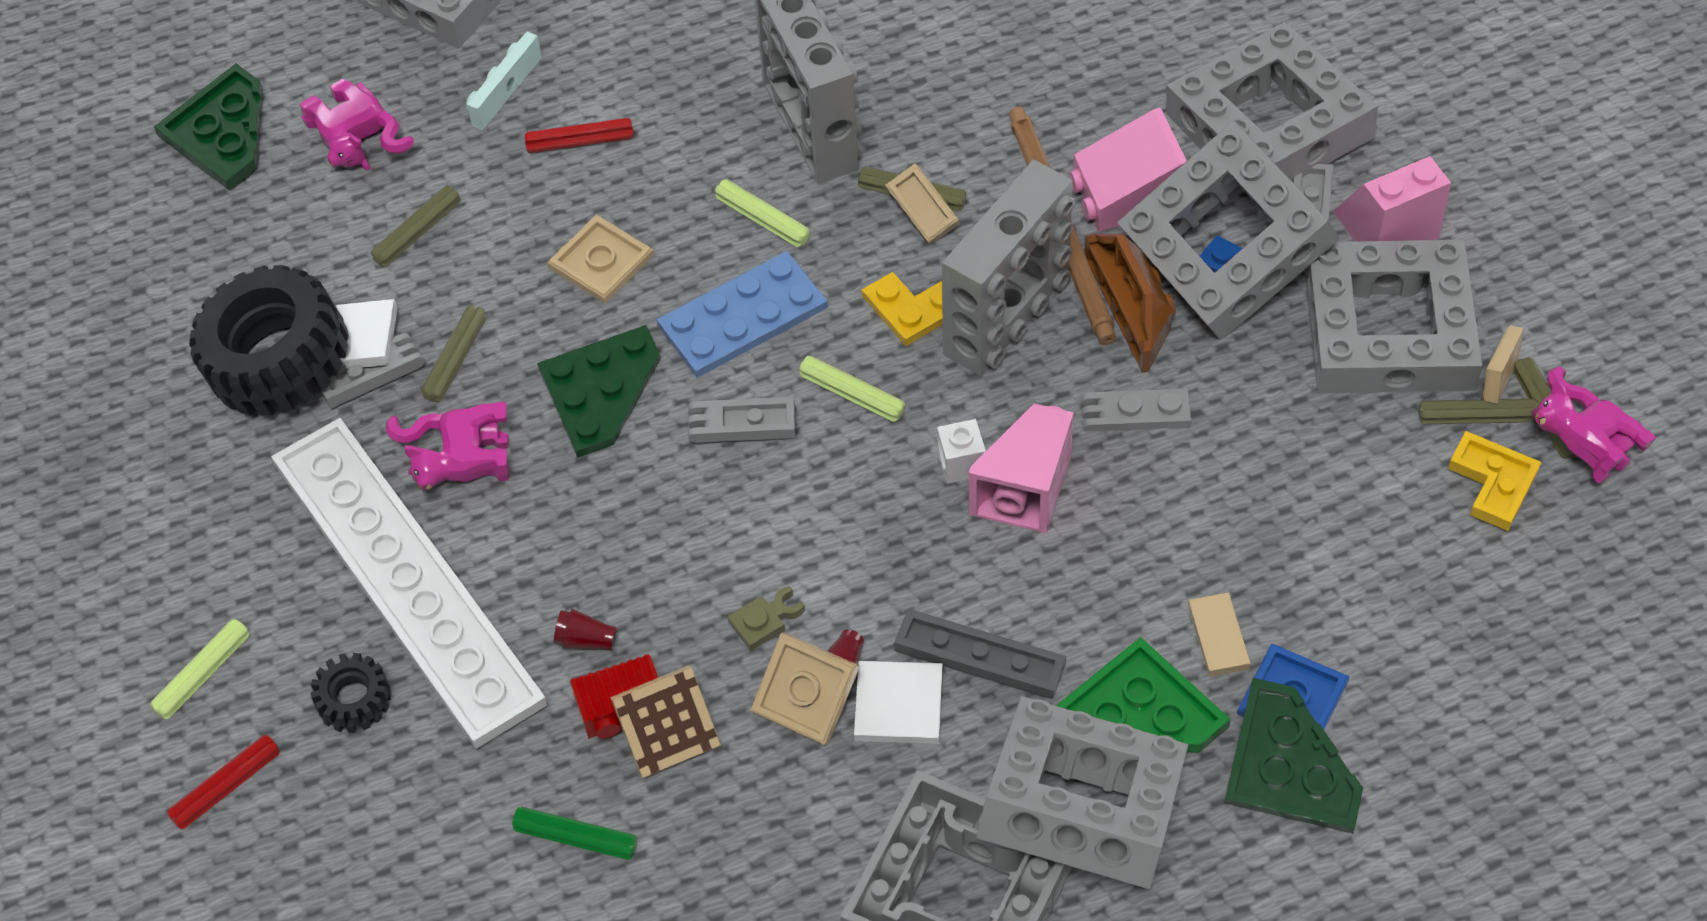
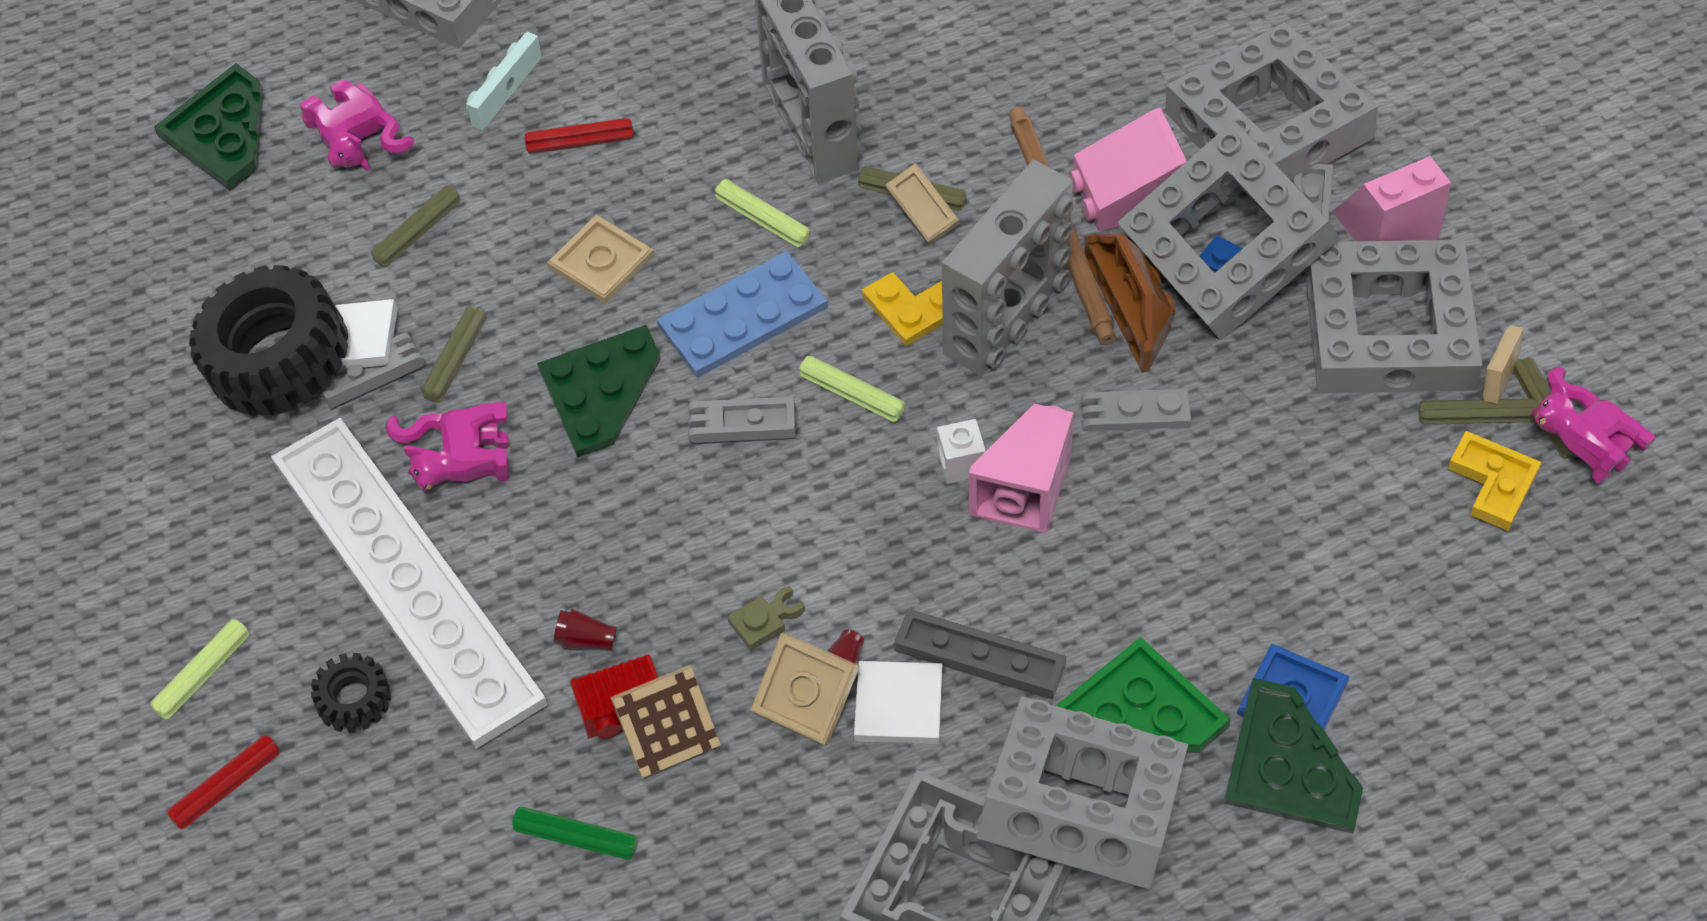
(1218, 634): tan tile -> none

